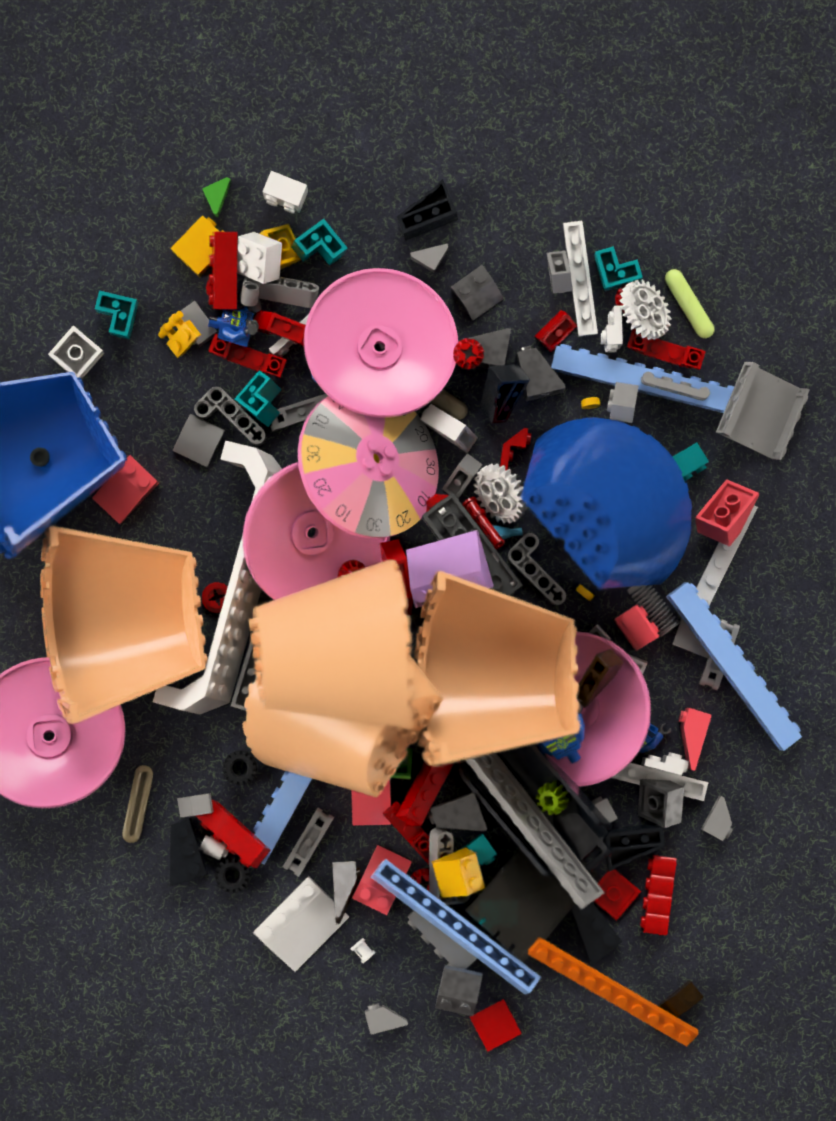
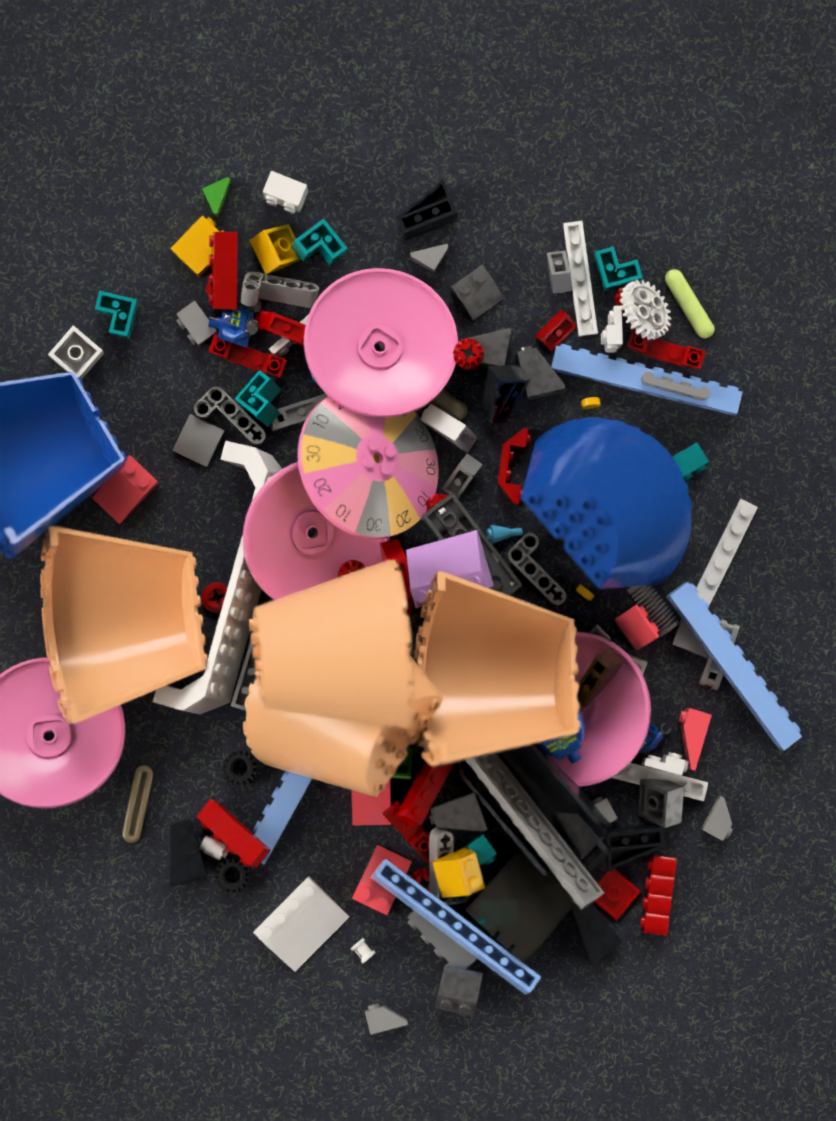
(39, 457): pearl dark grey tile -> none
(181, 339): yellow plate -> none
(195, 805): light grey slope -> none
(259, 257): white brick -> none
(308, 842): light grey plate -> none
(345, 883): slope -> none
(480, 518): red pin -> none
(495, 1025): red tile -> none
(500, 493): white gear -> none
(559, 799): lime gear -> none
(613, 991): orange plate -> none
(622, 402): light grey brick -> none
(681, 999): dark brown slope -> none
(726, 512): coral slope -> none
(762, 411): light grey panel -> none

